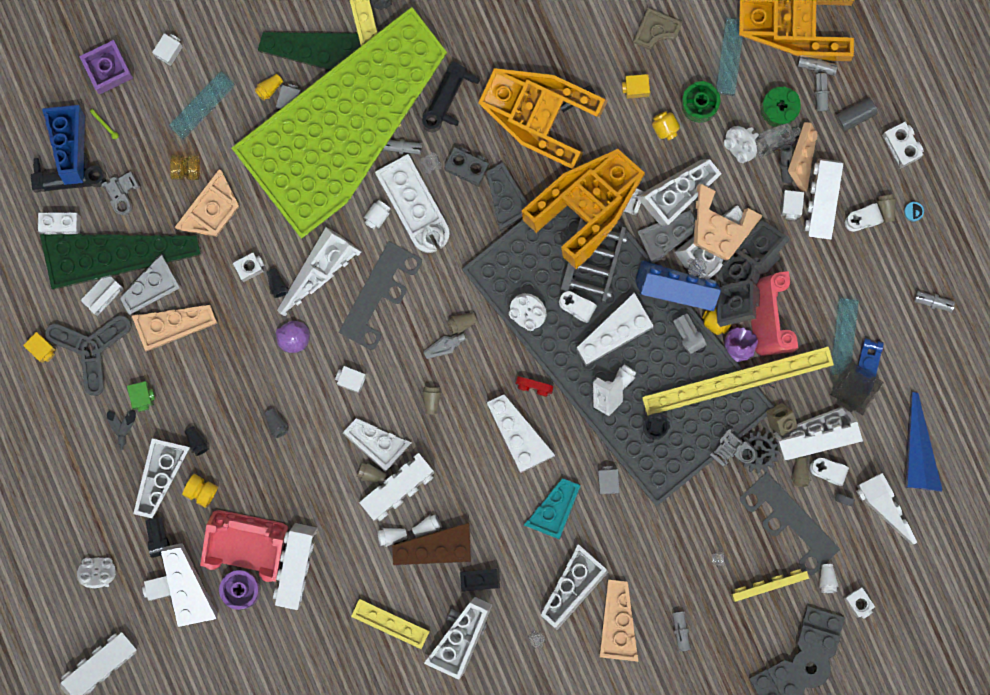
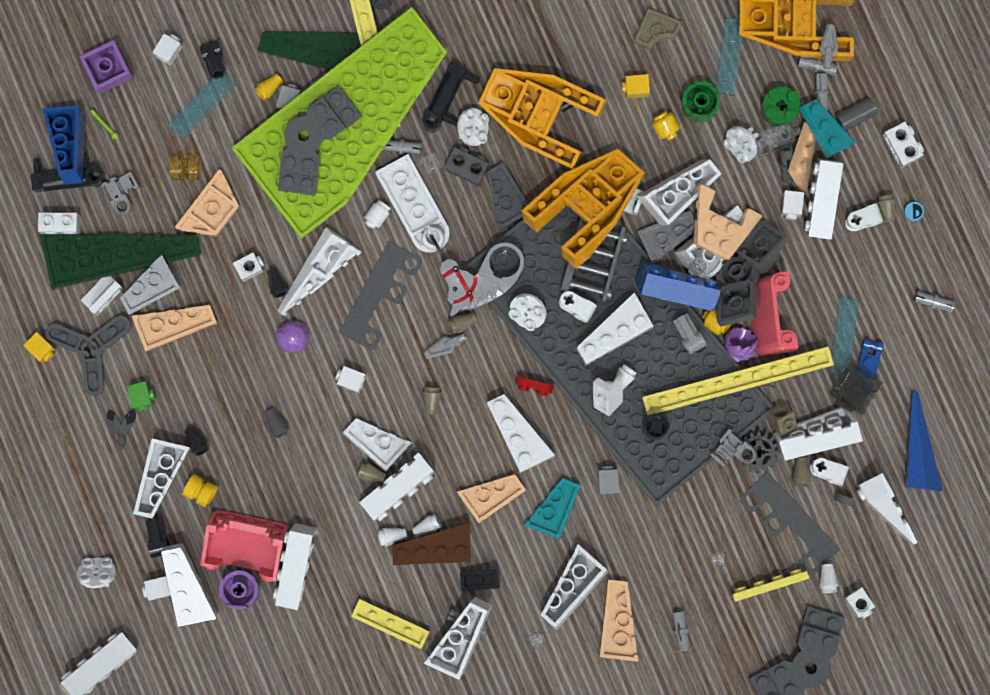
(212, 56): none -> black piece
(322, 121): none -> dark grey plate
(472, 291): none -> light grey animal
(473, 127): none -> white plate
(491, 496): none -> light nougat wing
(826, 129): none -> teal wing
(828, 46): none -> light grey piece

